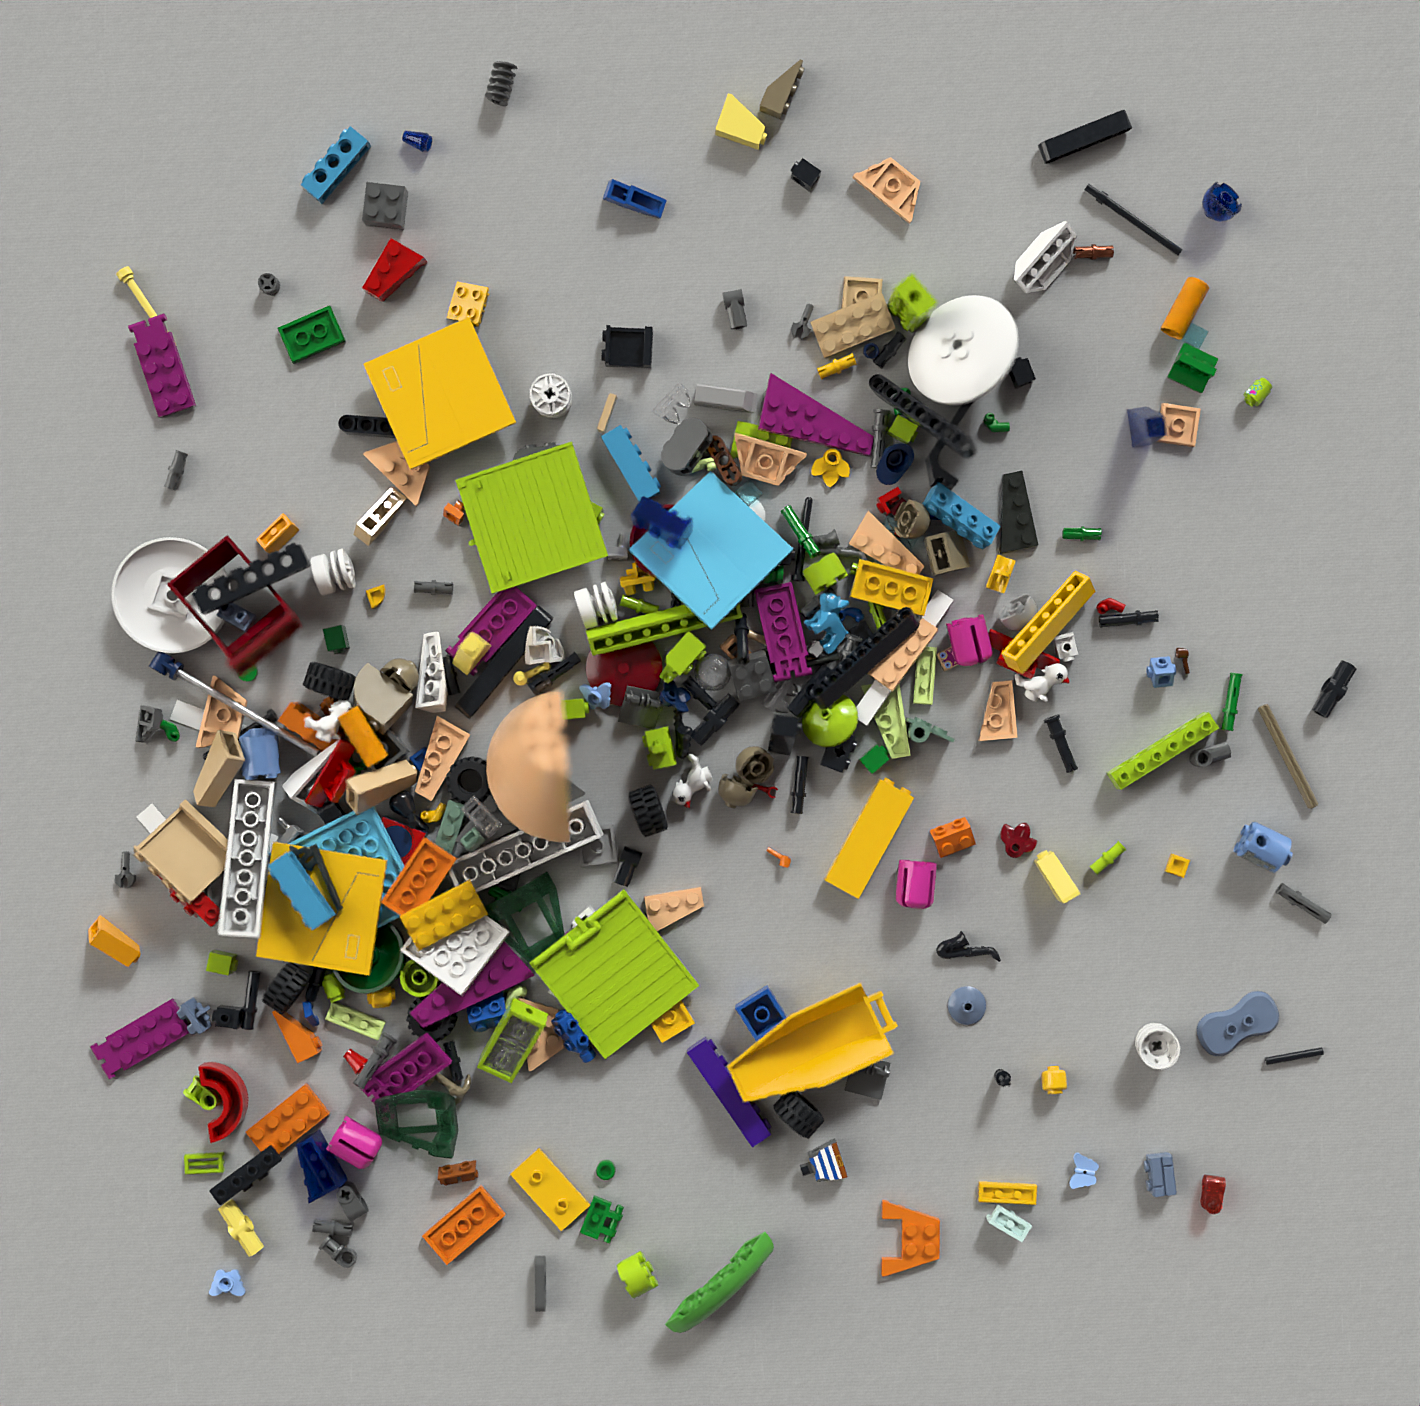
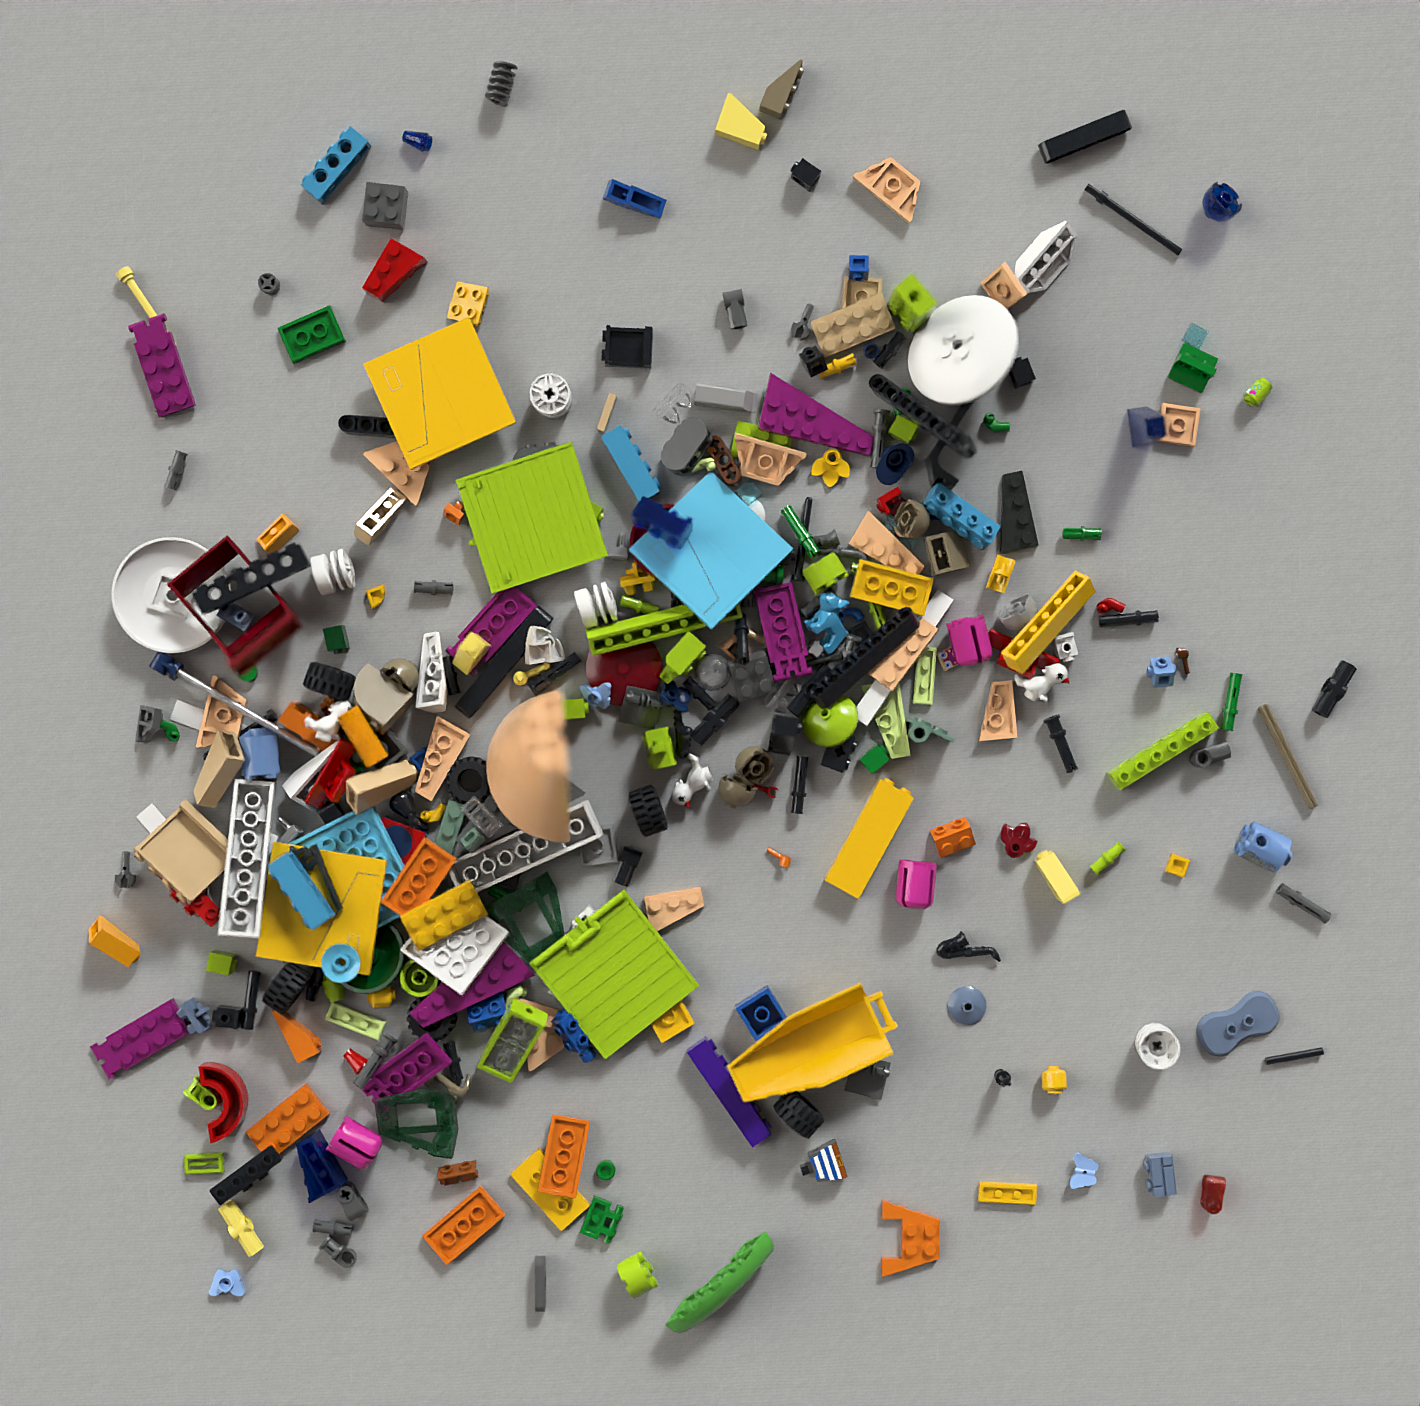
(308, 1012): blue tile -> none
(331, 963): none -> medium azure dish
(564, 1156): none -> orange plate
(810, 356): none -> black brick
(858, 267): none -> blue bracket
(1004, 286): none -> light nougat tile
(1009, 1223): light aqua panel -> none
(1093, 252): copper pin -> none
(1182, 310): light orange piece -> none

